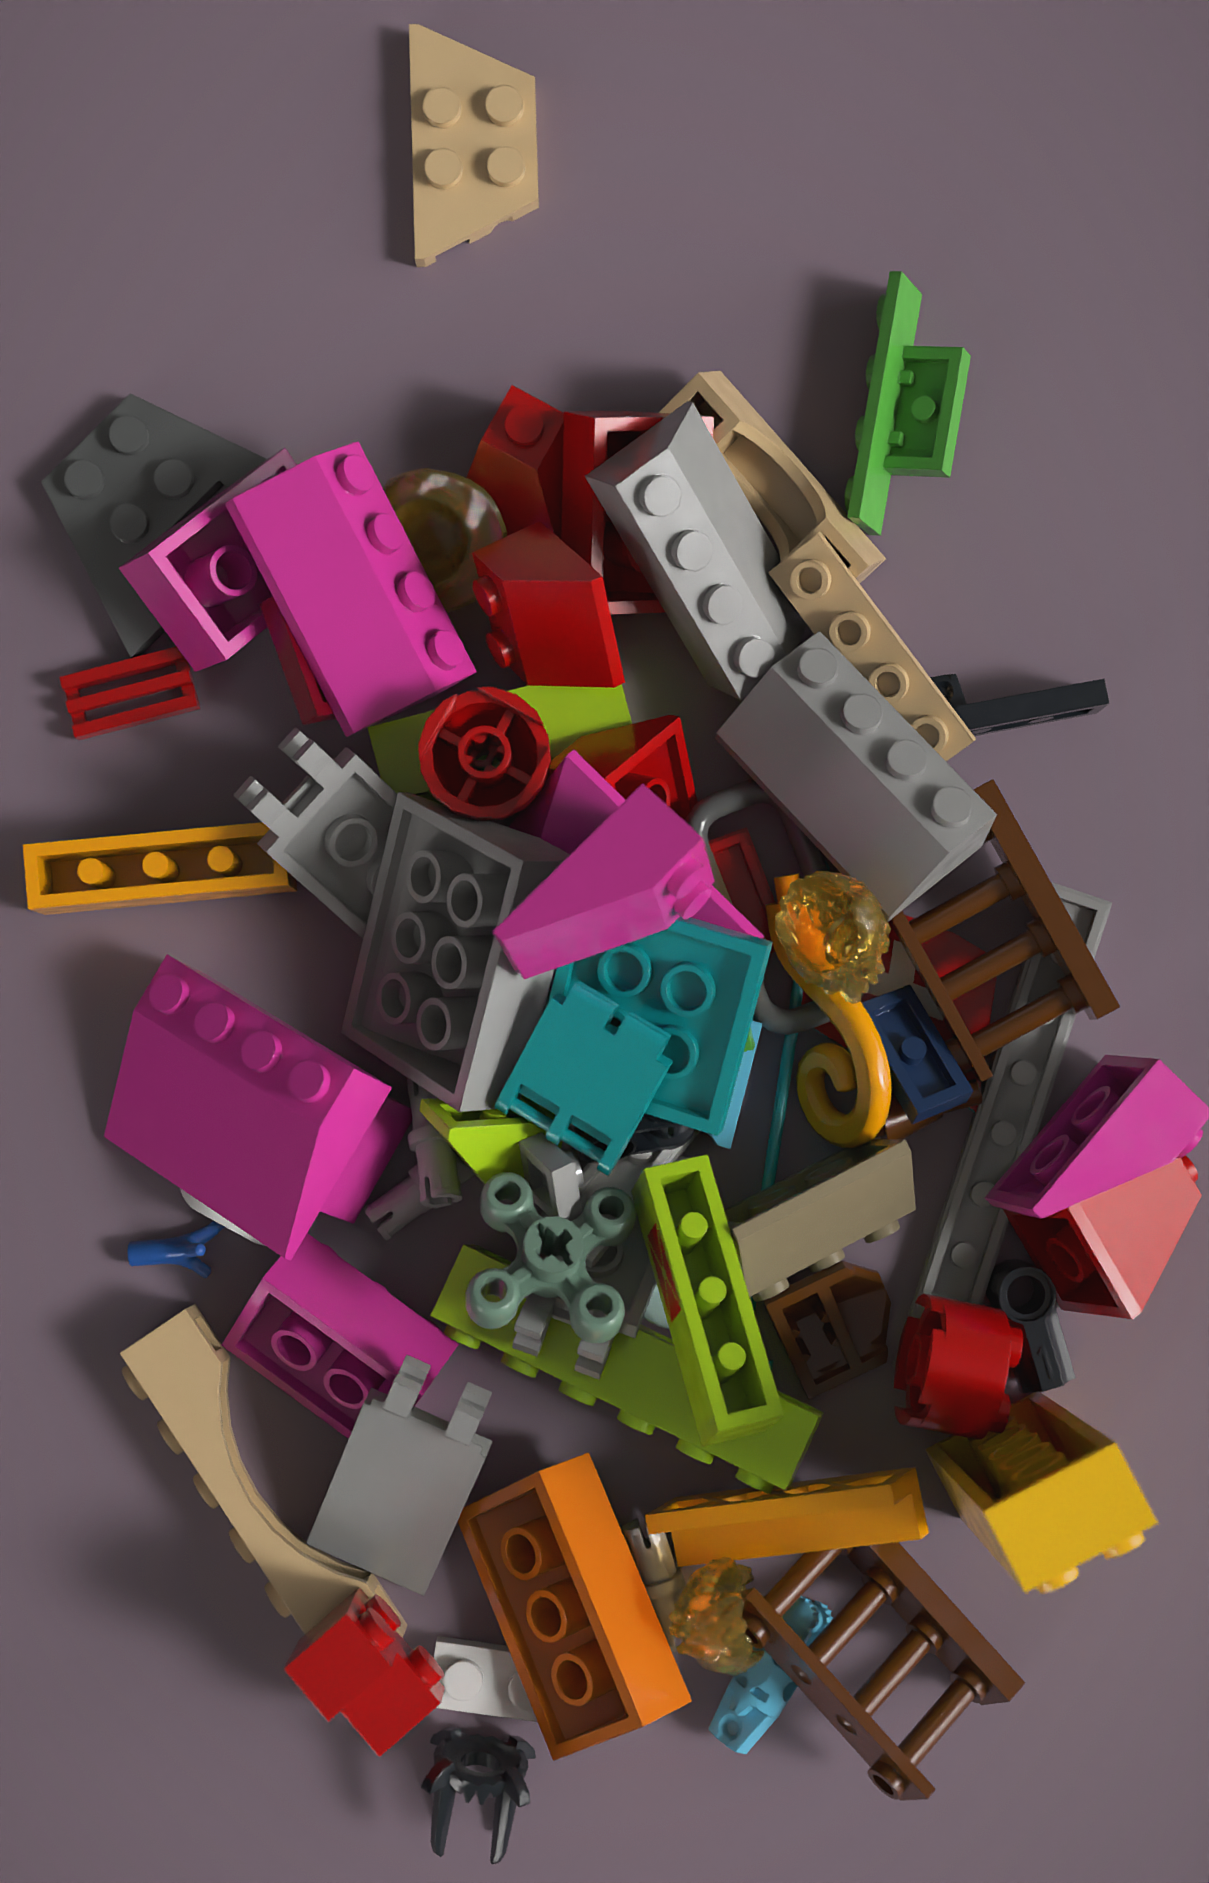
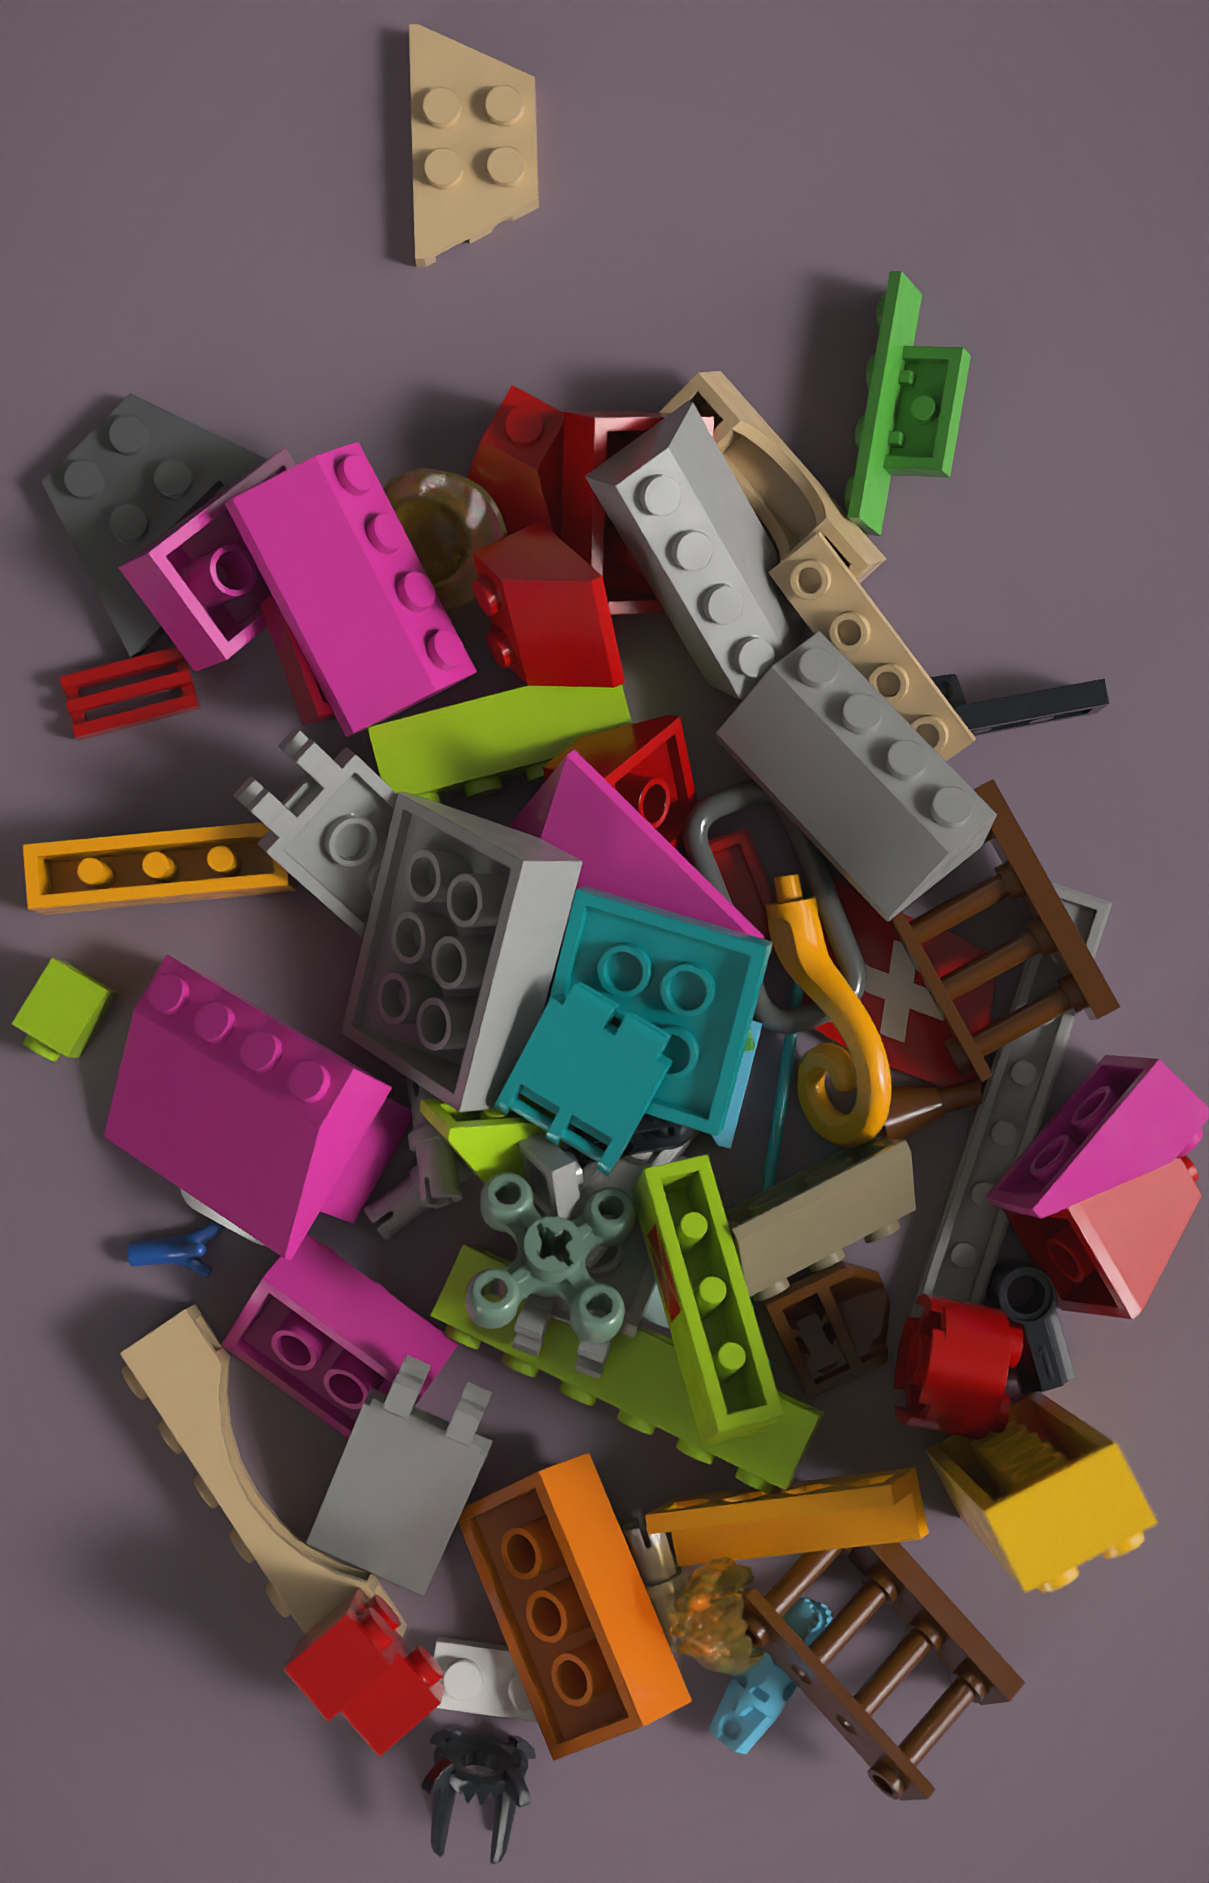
(63, 1011): none -> lime brick
(479, 725): red cylinder -> none
(615, 888): dark pink slope -> none
(833, 933): clear yellow hair -> none
(919, 1061): dark blue plate -> none

